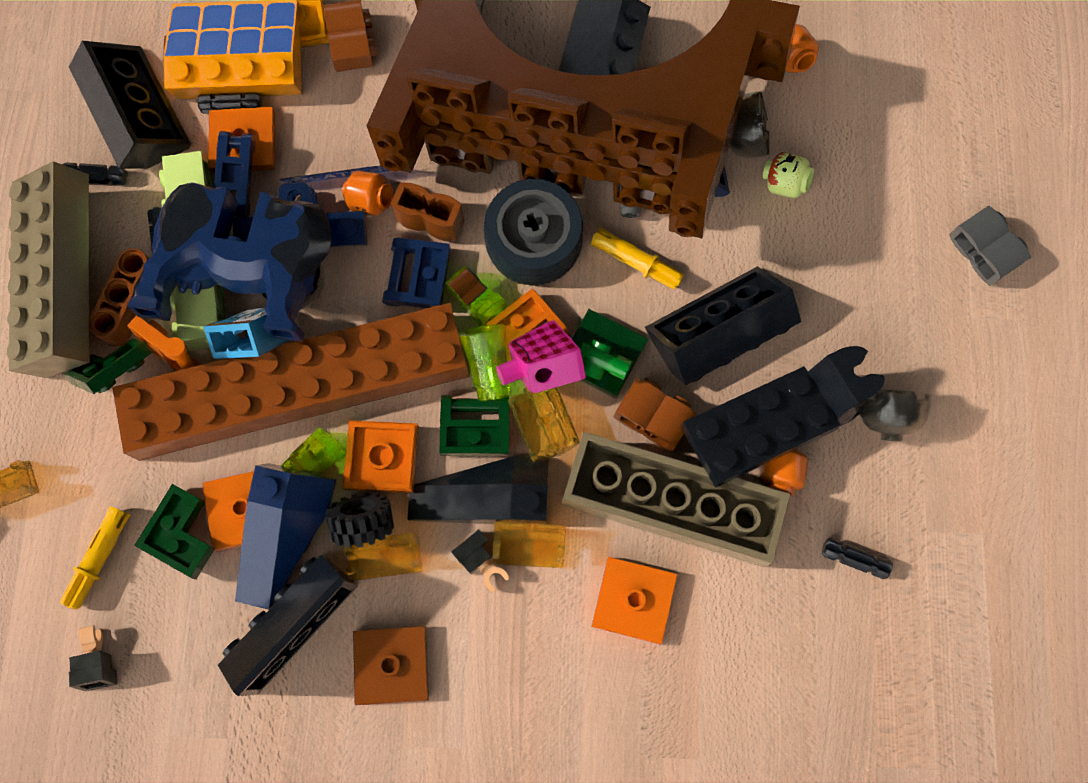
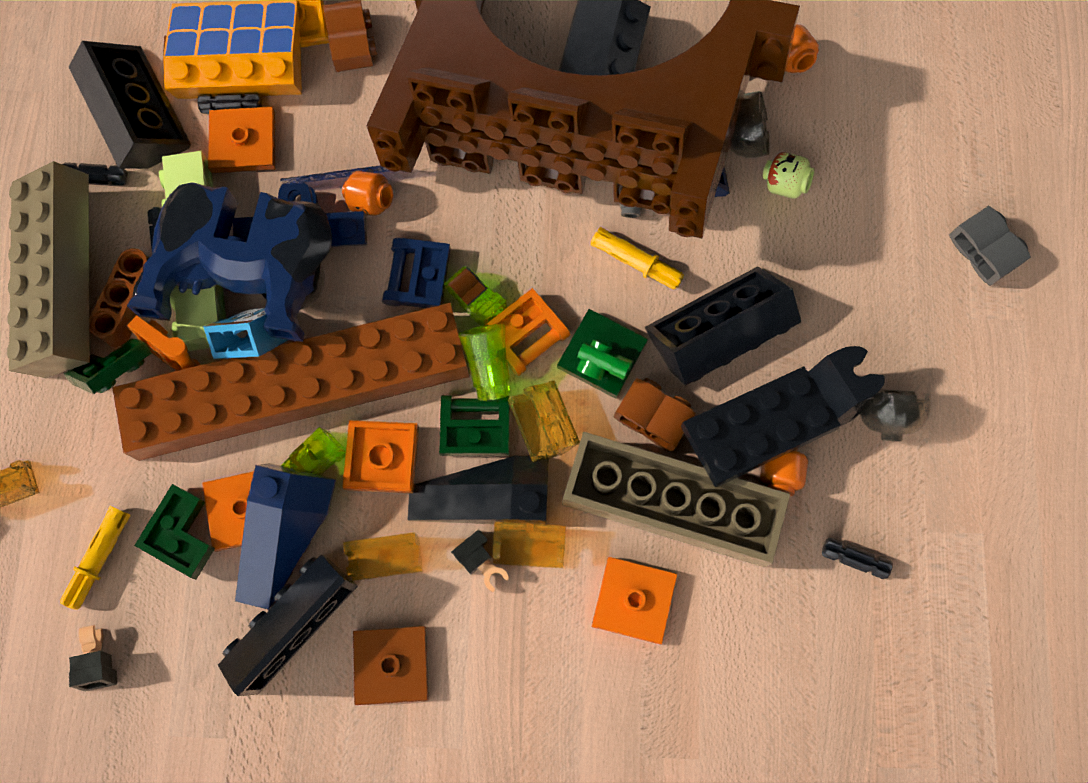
(235, 171): dark blue plate -> none
(359, 519): black tyre -> none
(424, 211): dark orange brick -> none
(533, 231): wheel -> none
(543, 359): dark pink torso -> none

